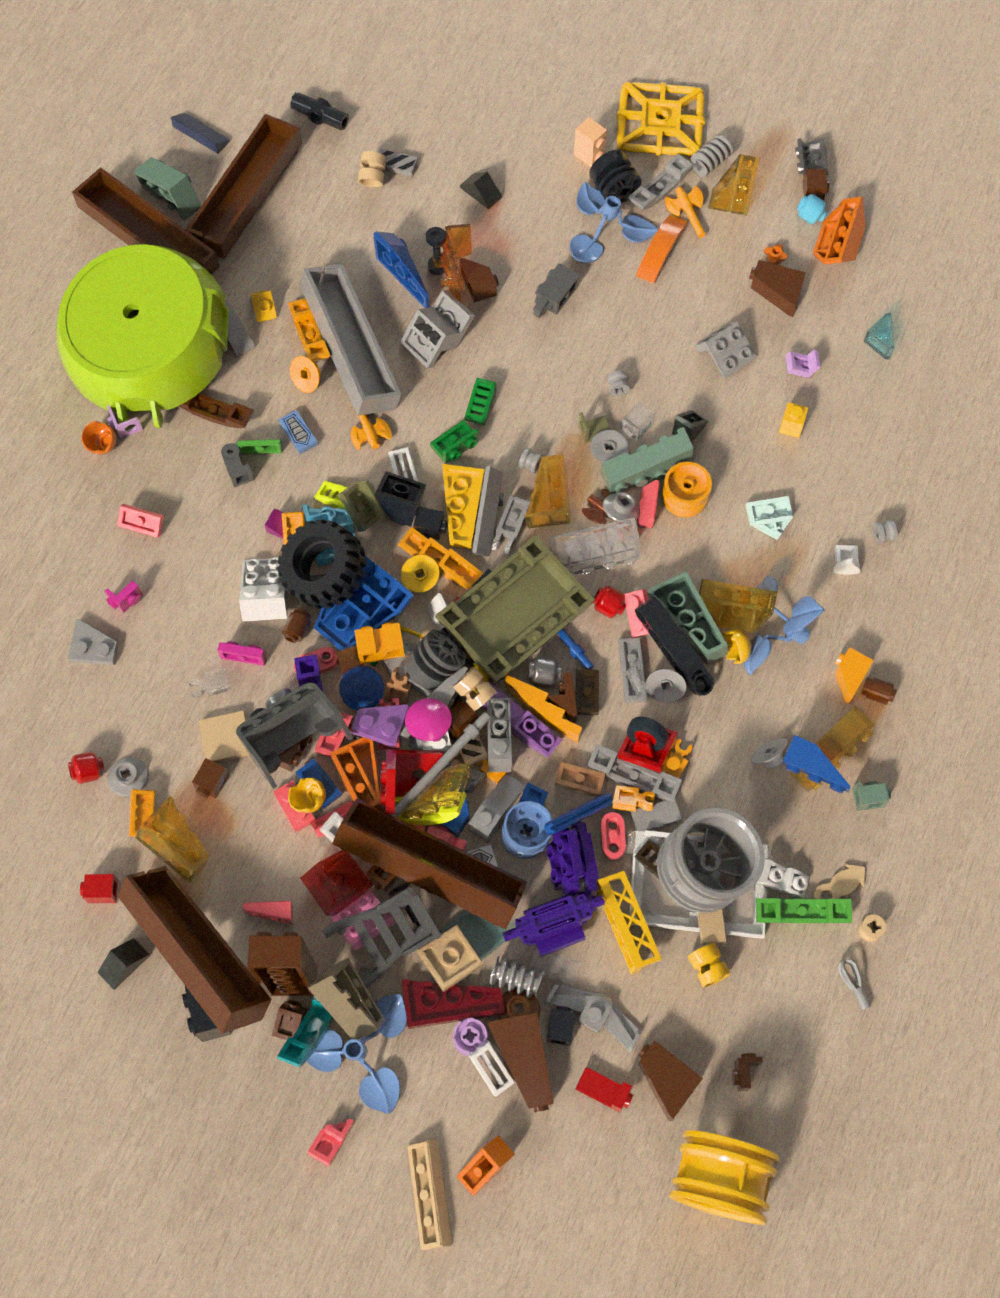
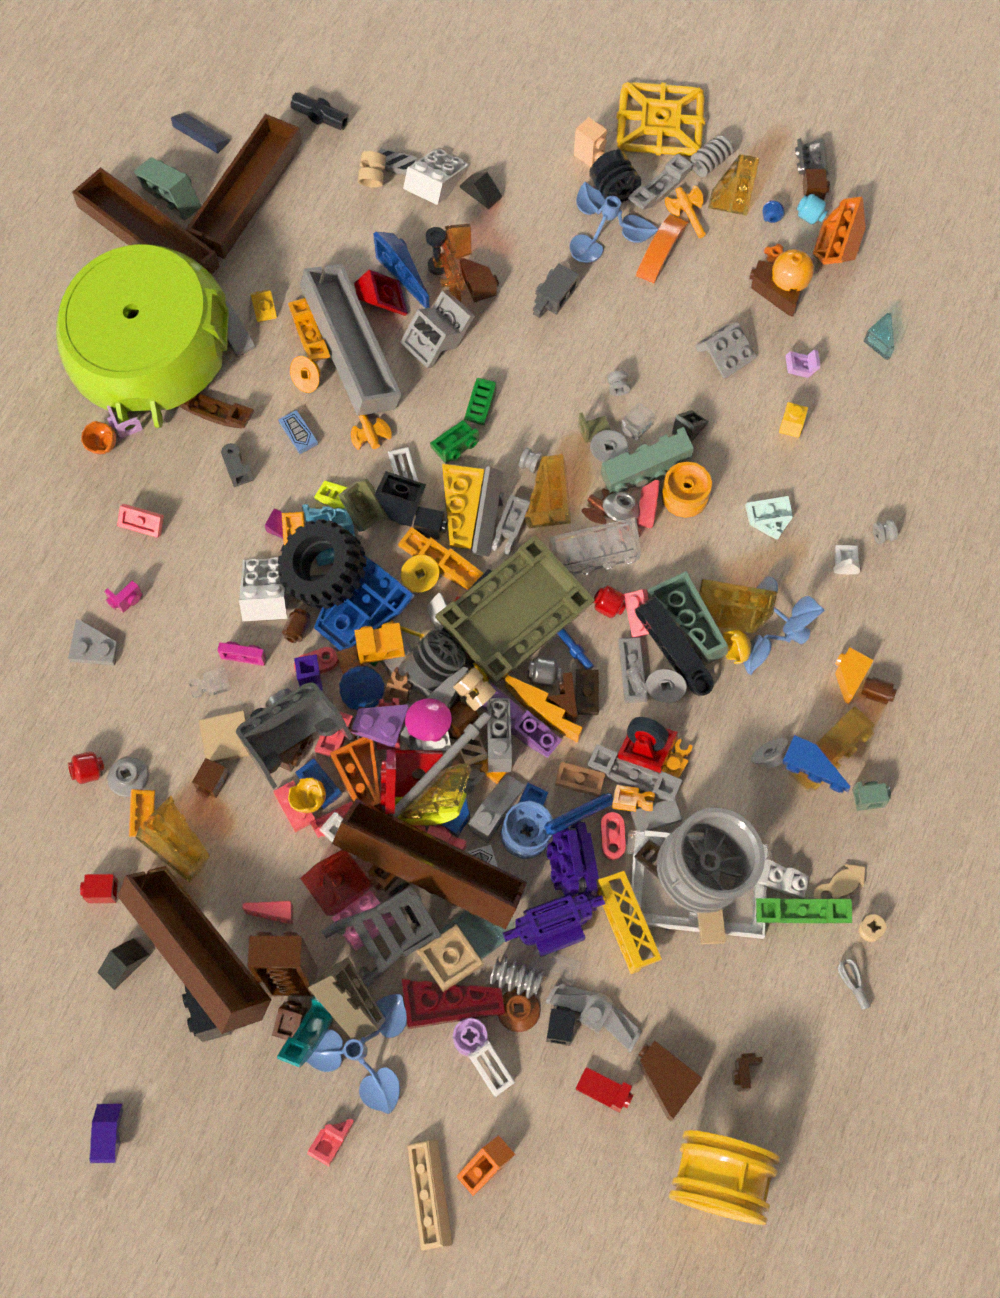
(105, 1133): none -> dark purple slope
(267, 446): bright green slope -> none
(381, 292): none -> red slope
(435, 175): none -> white slope
(524, 1053): reddish brown slope -> none
(705, 957): yellow wheel -> none
(773, 211): none -> blue piece
(792, 270): none -> light orange cylinder

